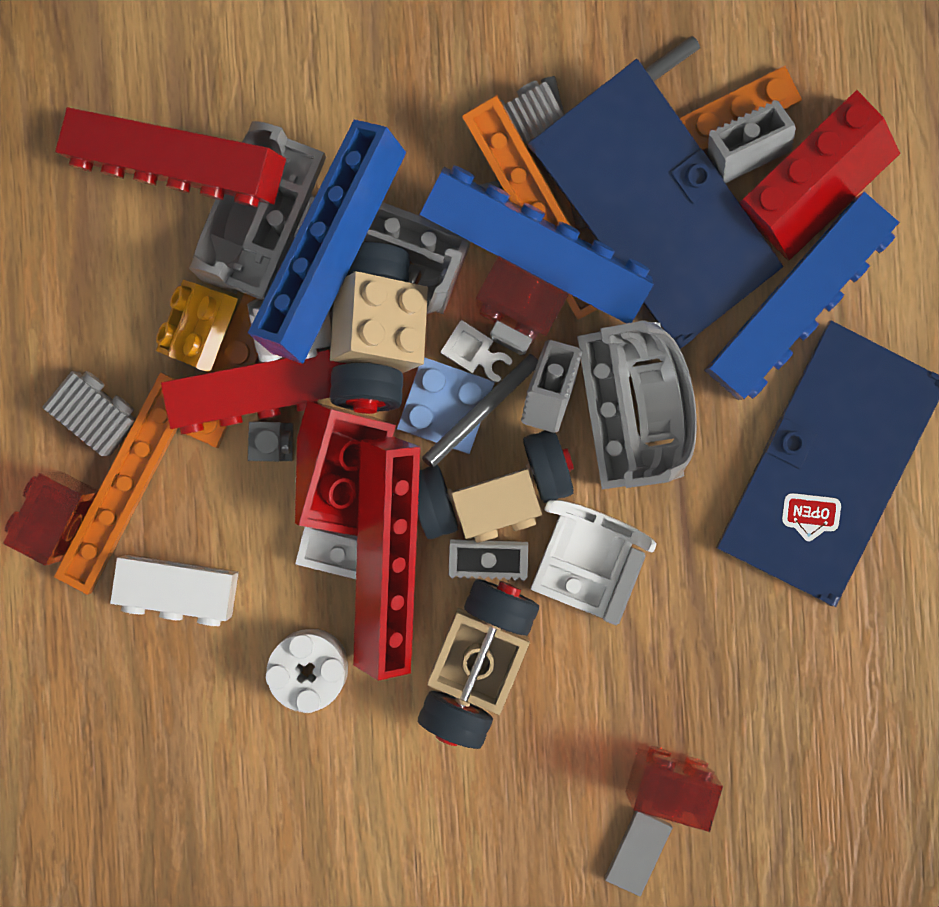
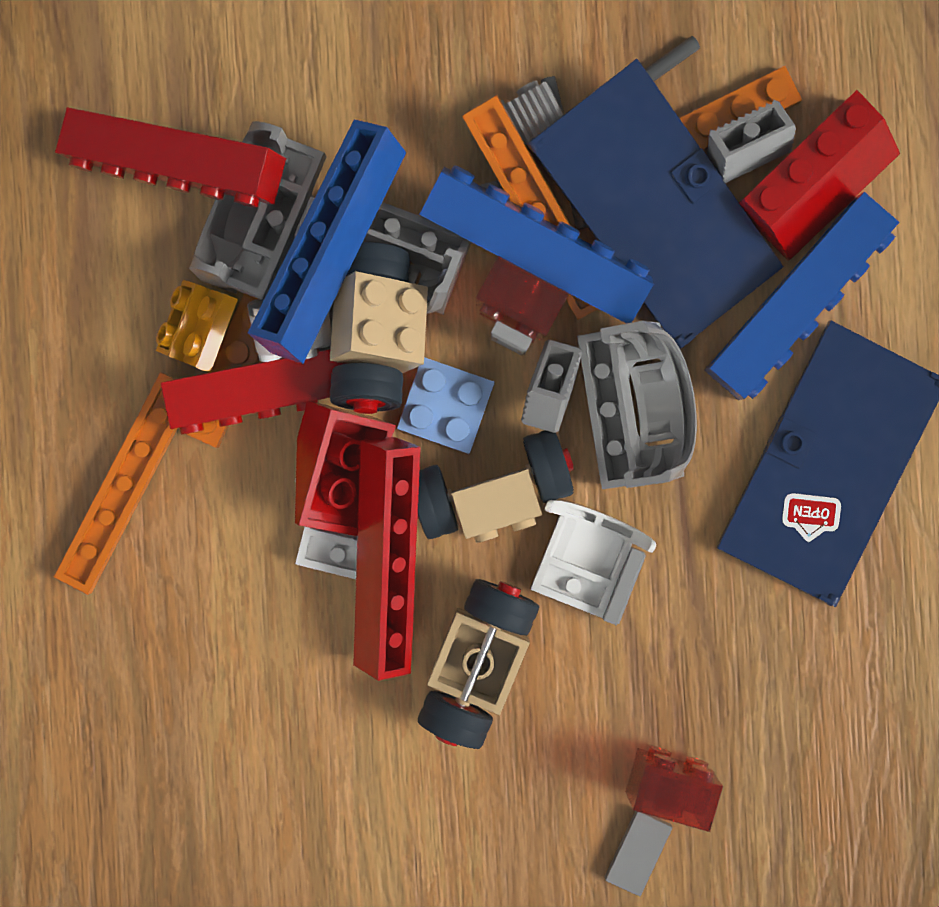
(49, 516): clear red brick -> none
(91, 412): light grey brick -> none
(174, 589): white brick -> none
(270, 441): dark grey brick -> none
(309, 692): white brick -> none
(470, 349): white plate -> none
(480, 411): dark grey bar -> none
(488, 559): light grey brick -> none

